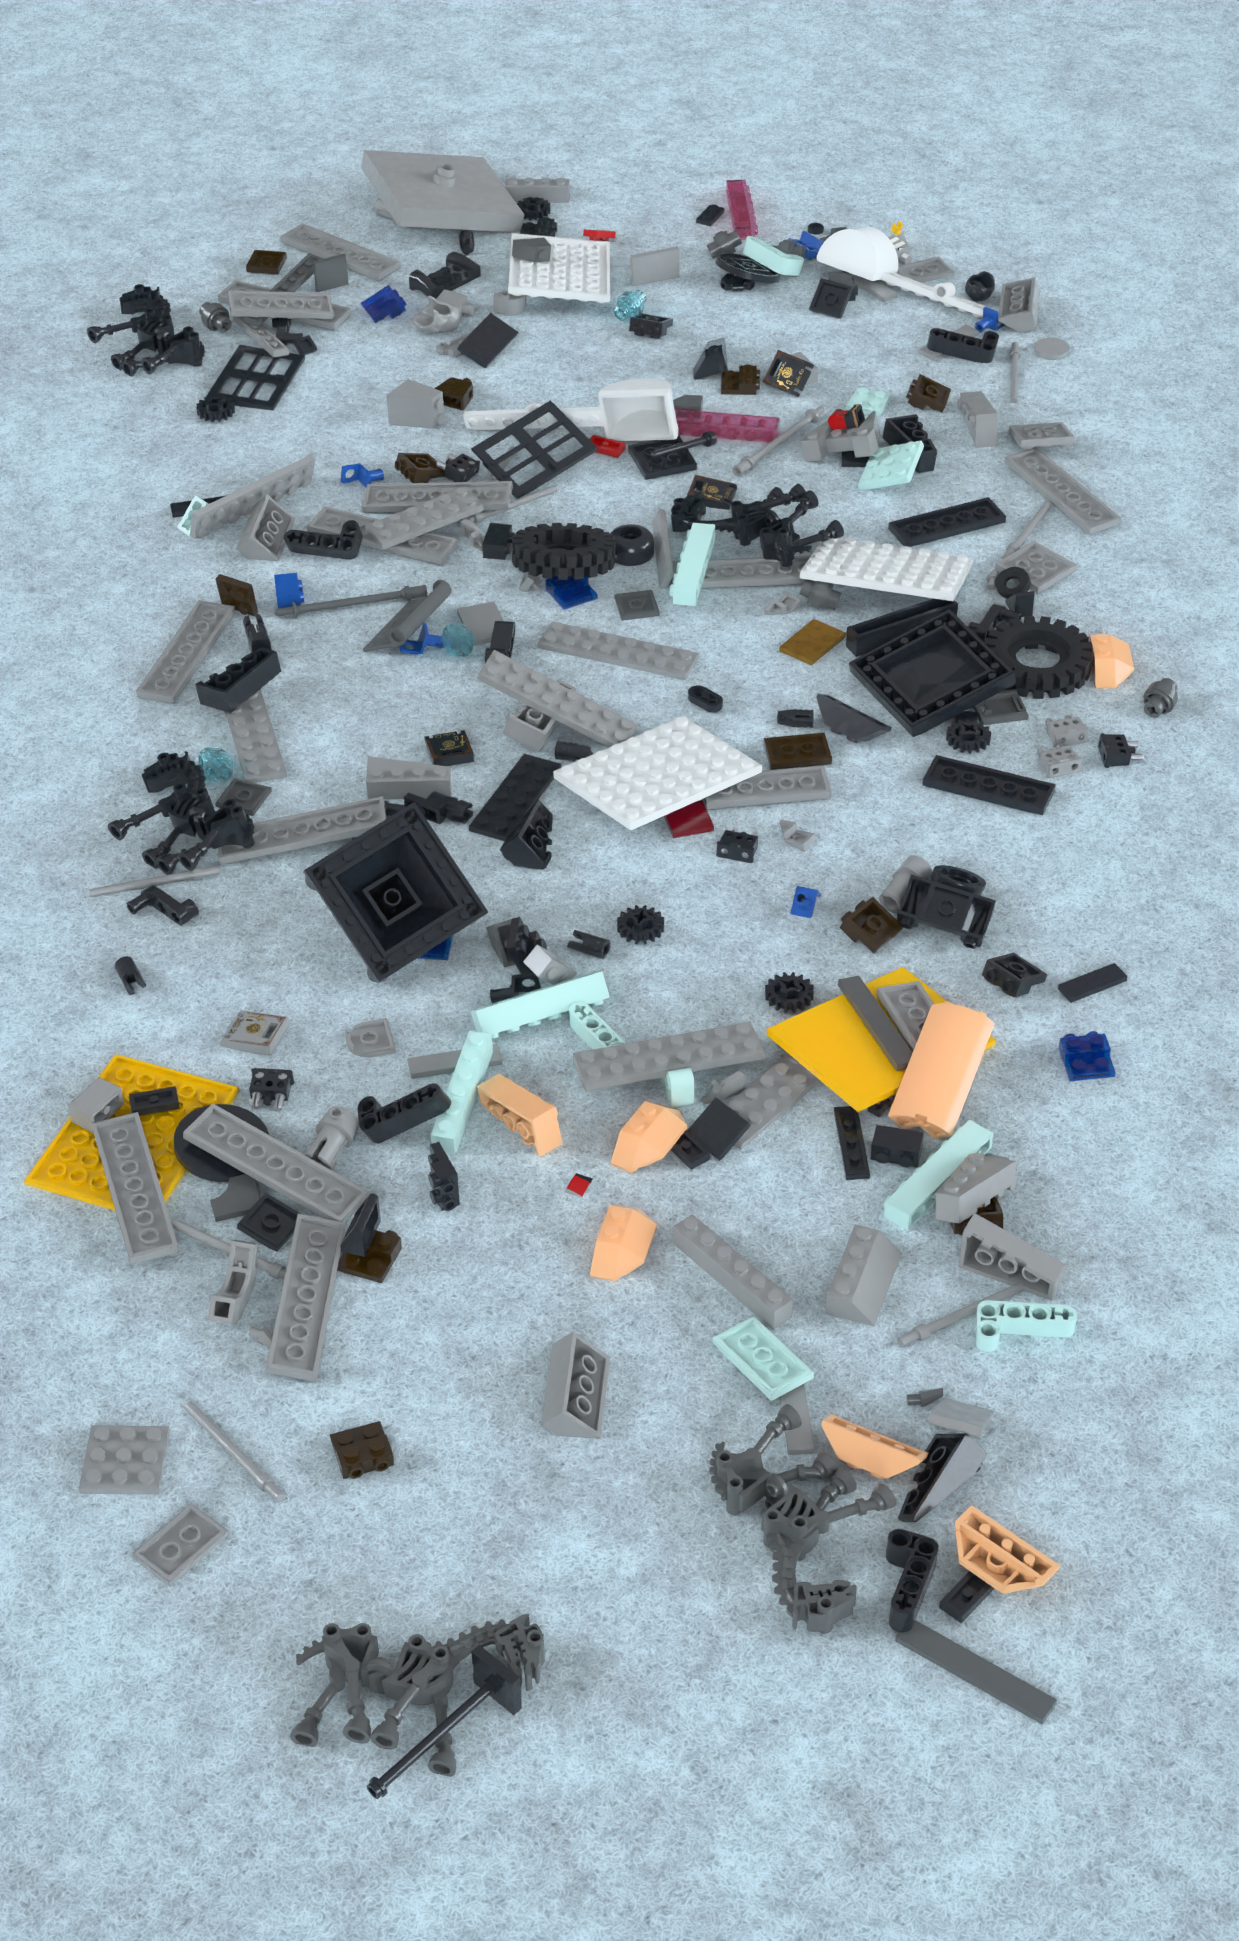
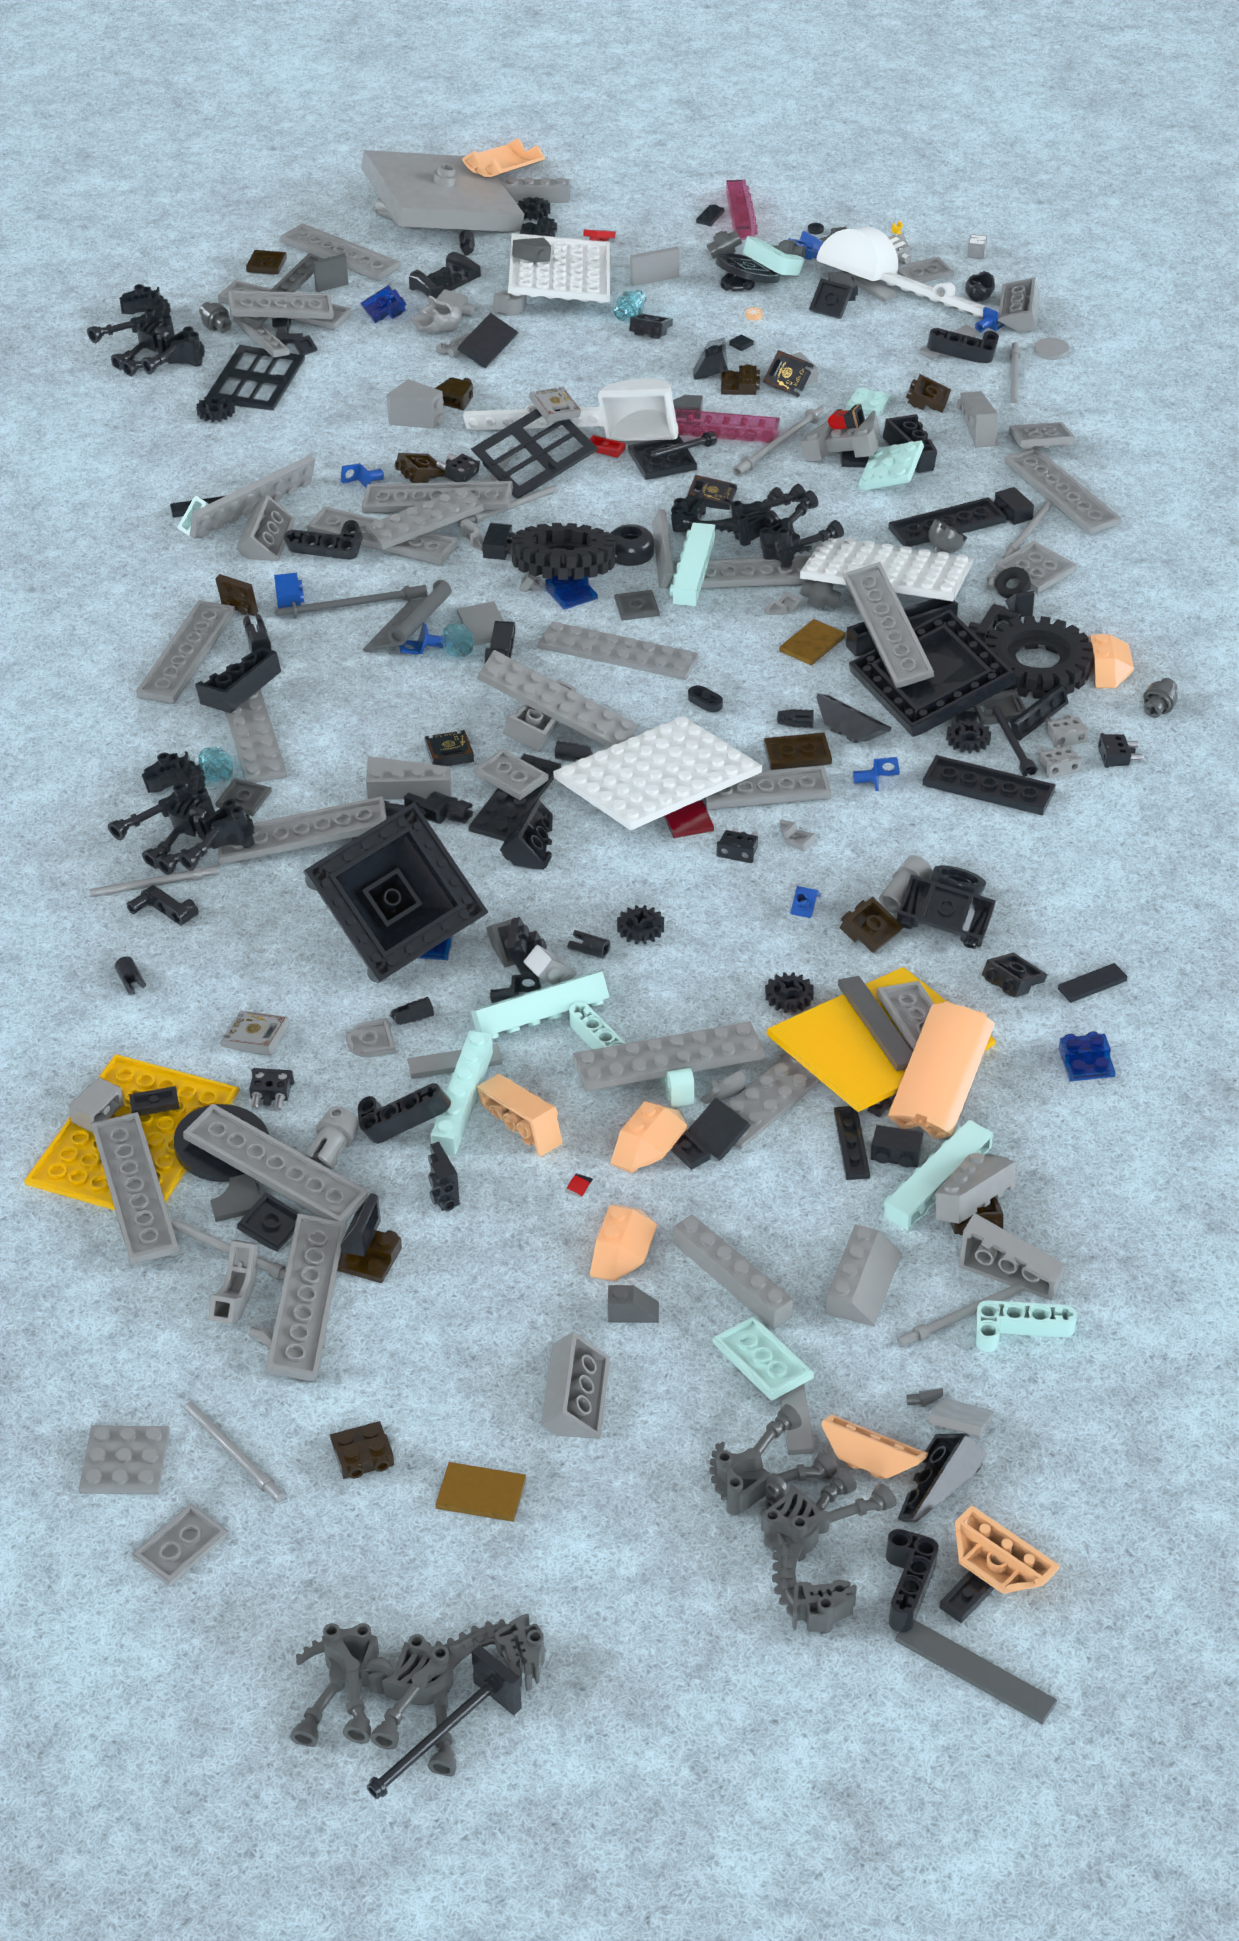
(413, 1011): none -> black hinge
(481, 1491): none -> pearl gold tile
(502, 159): none -> light nougat cylinder
(511, 774): none -> light grey tile
(554, 399): none -> light grey container
(631, 1305): none -> dark grey slope
(741, 342): none -> black tile
(753, 313): none -> light nougat tile
(873, 775): none -> blue bracket
(888, 625): none -> light grey plate
(945, 537): none -> dark grey cylinder
(977, 246): none -> light grey brick
(1014, 505): none -> black brick
(1026, 765): none -> black piece
(1039, 712): none -> black tile

